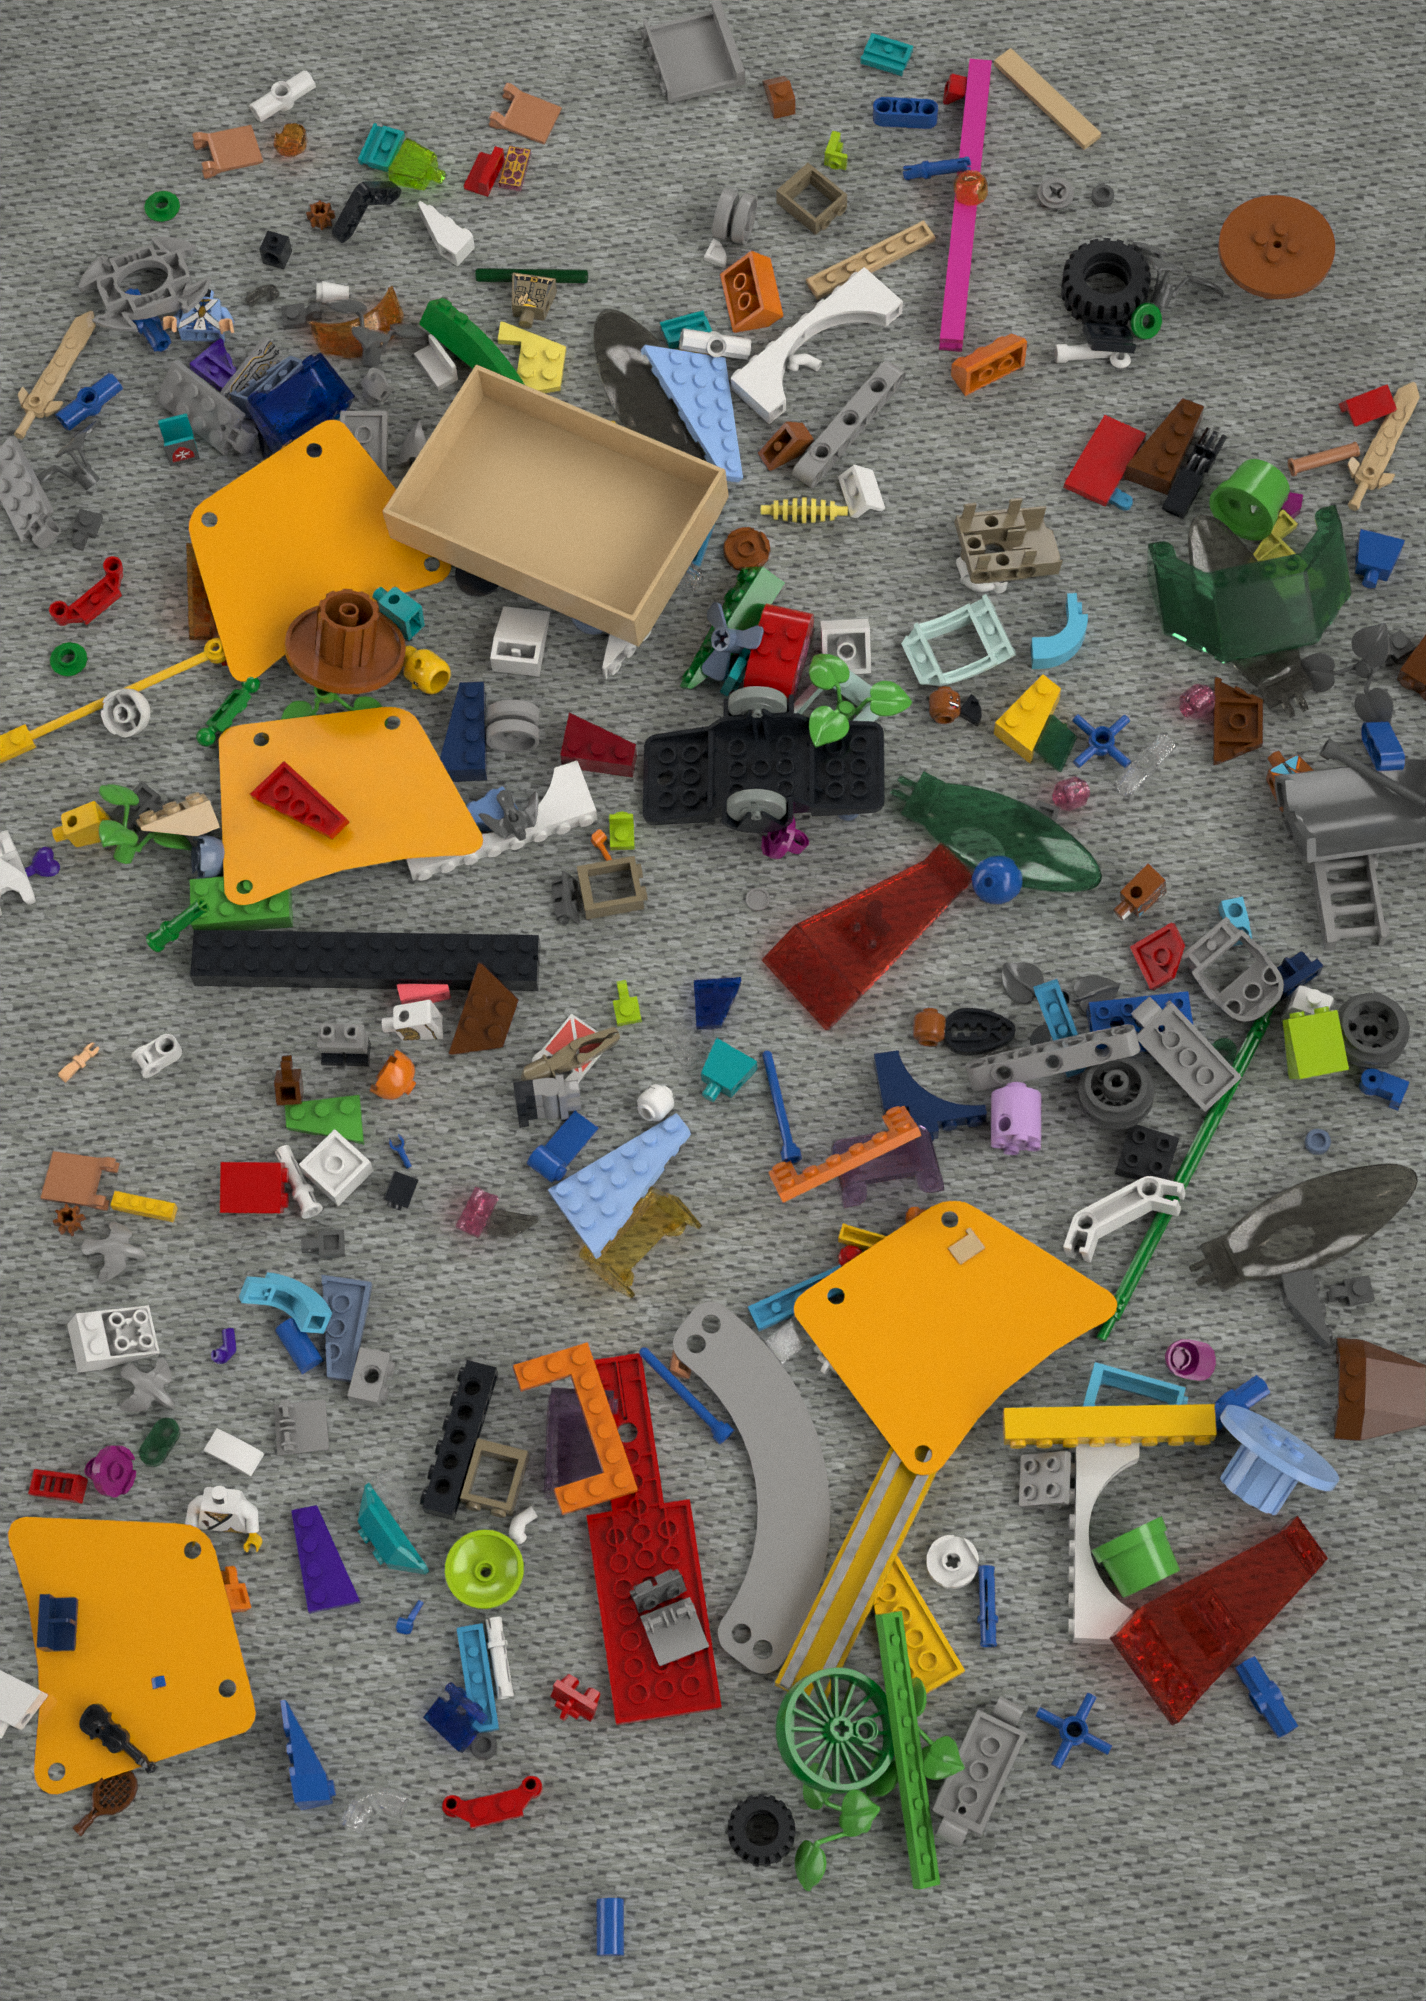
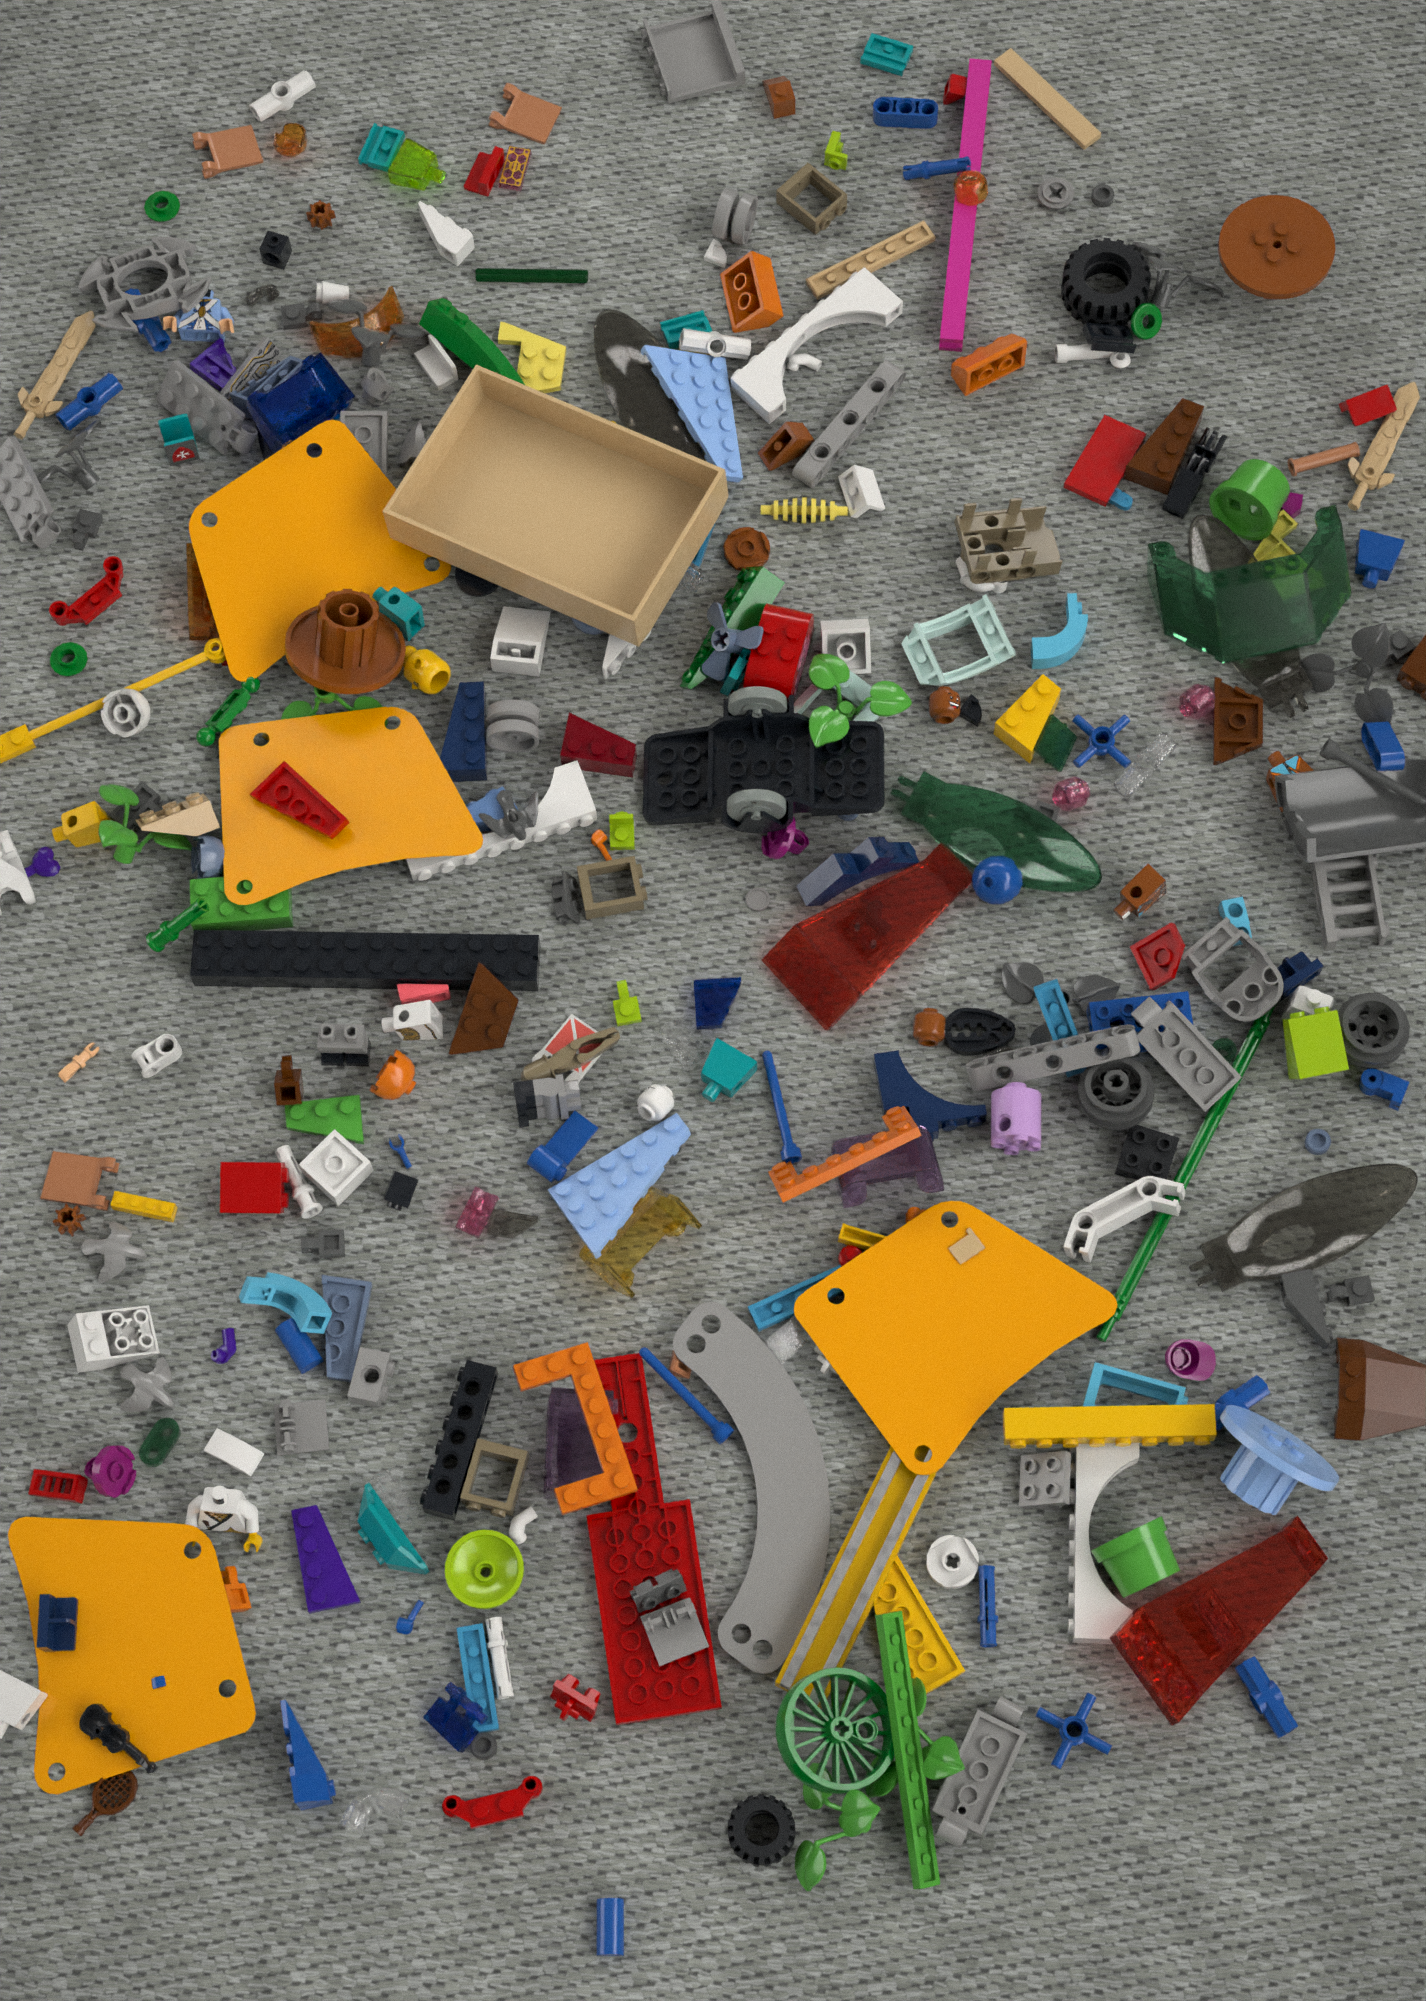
(363, 195): black beam -> none
(532, 297): dark tan torso -> none
(846, 870): none -> dark blue arch

